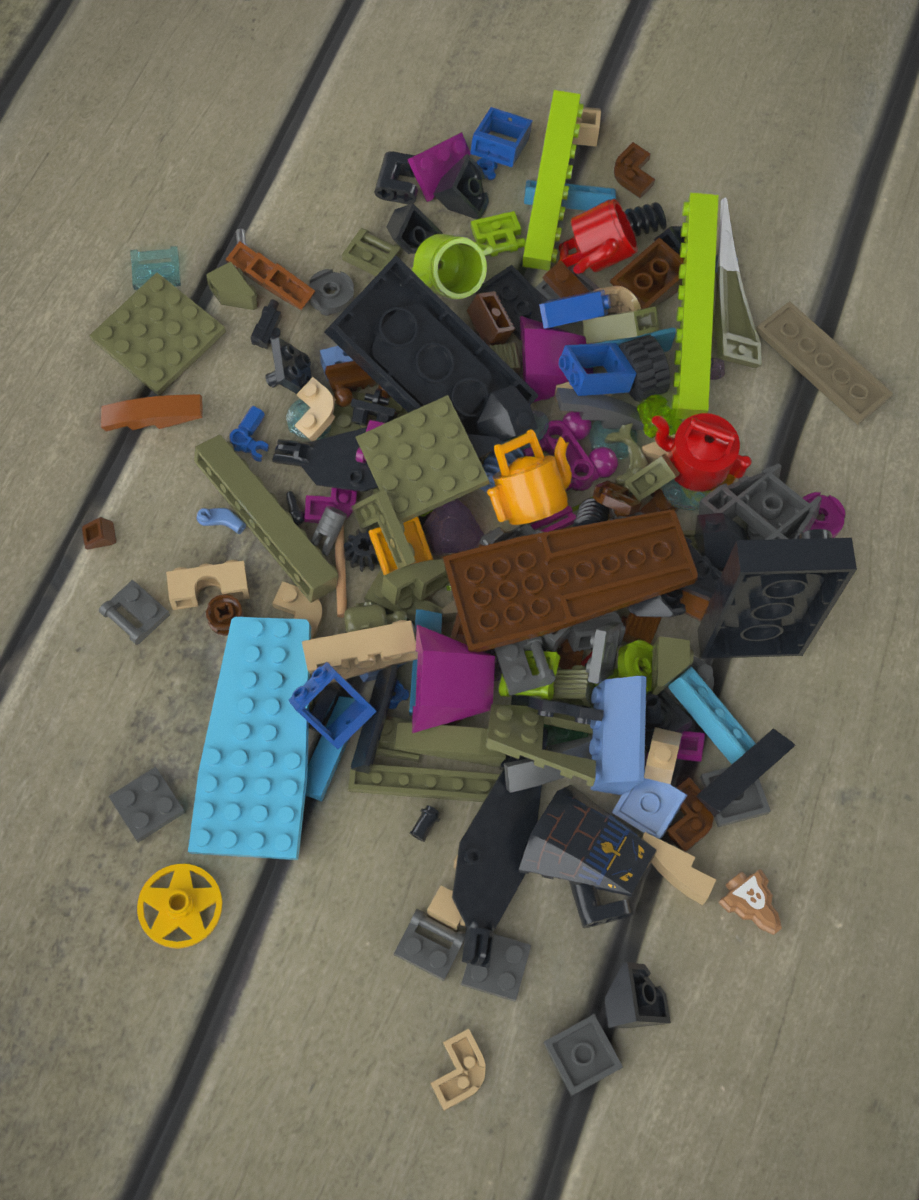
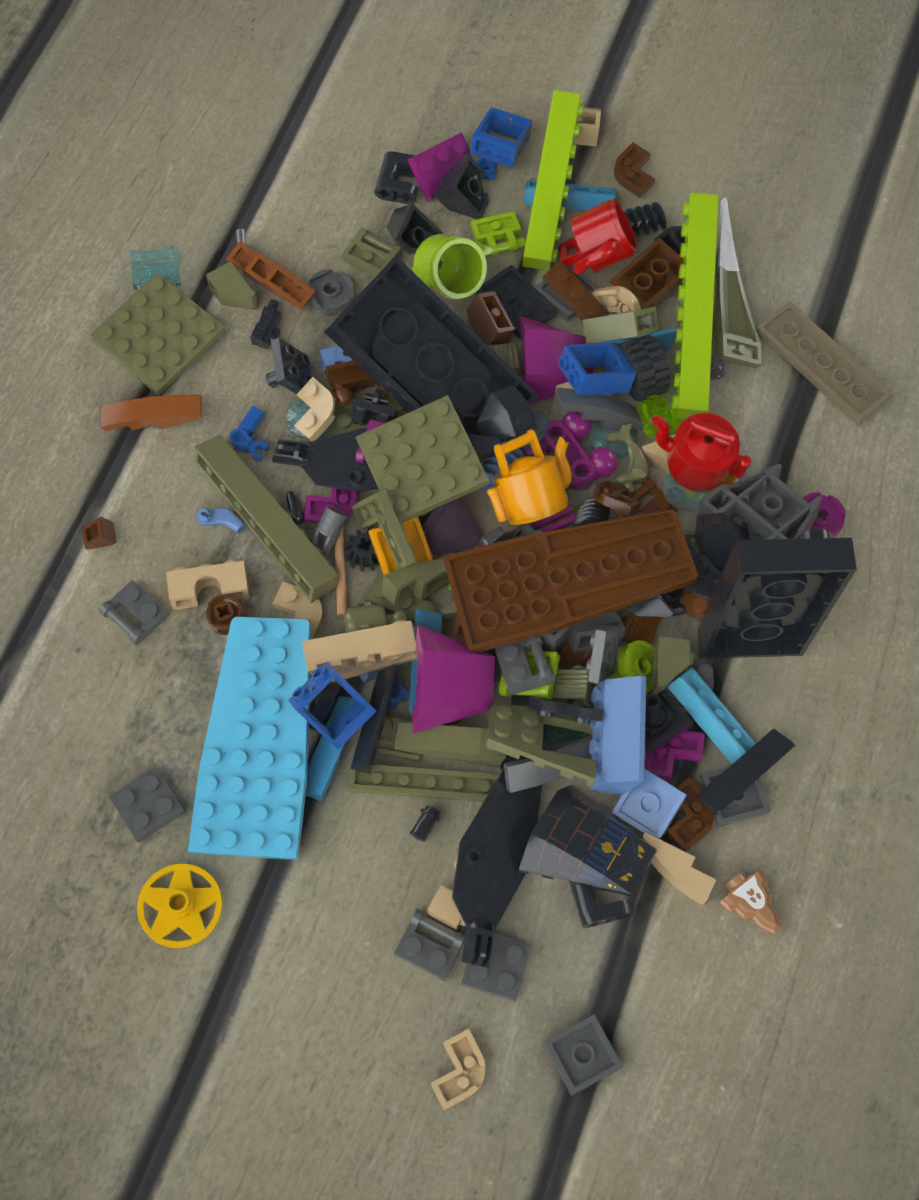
(574, 308): blue slope -> none
(635, 1000): black slope -> none
(652, 477): olive slope -> none
(662, 755): tan slope -> none

